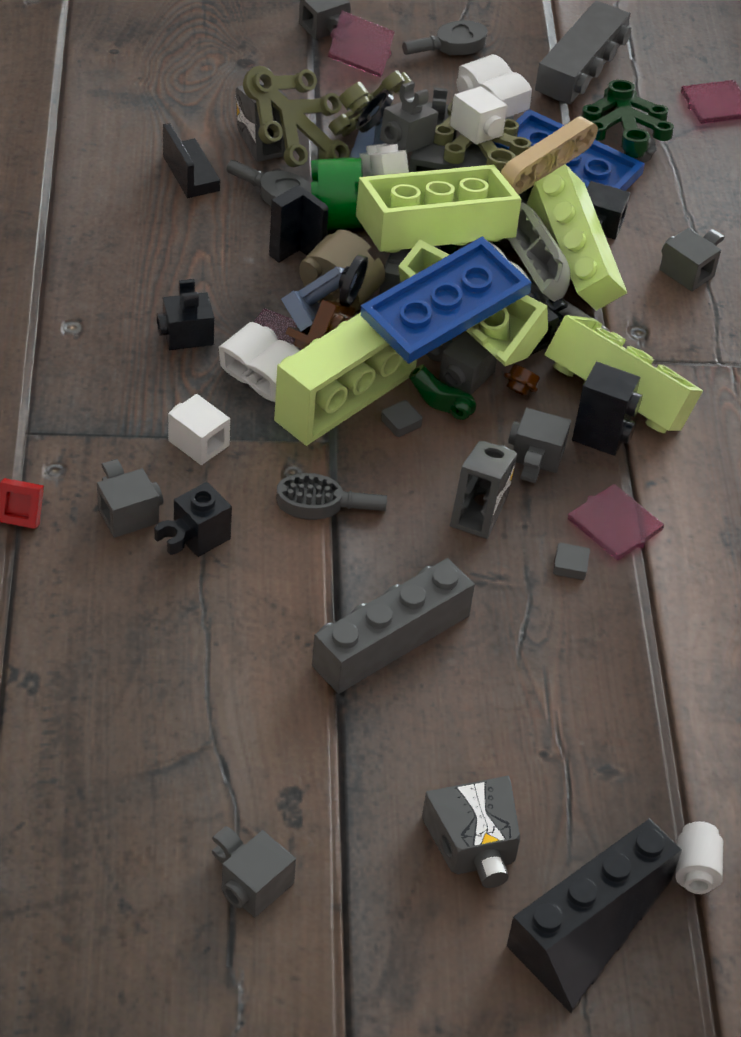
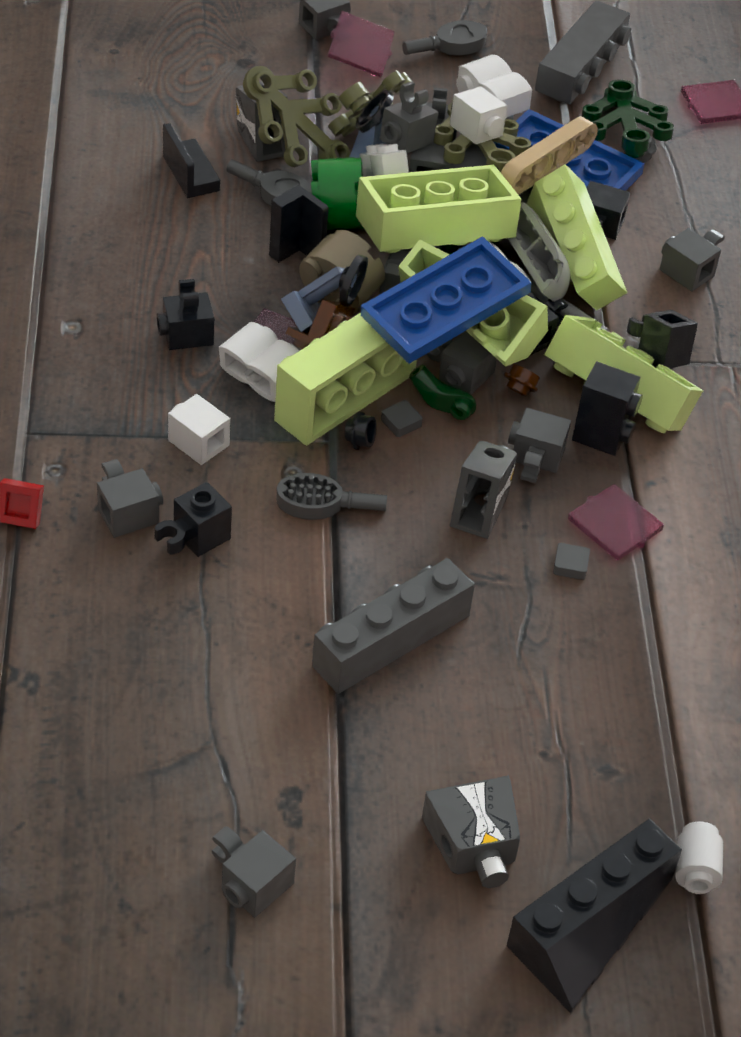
(361, 430): none -> black plate
(665, 337): none -> black brick

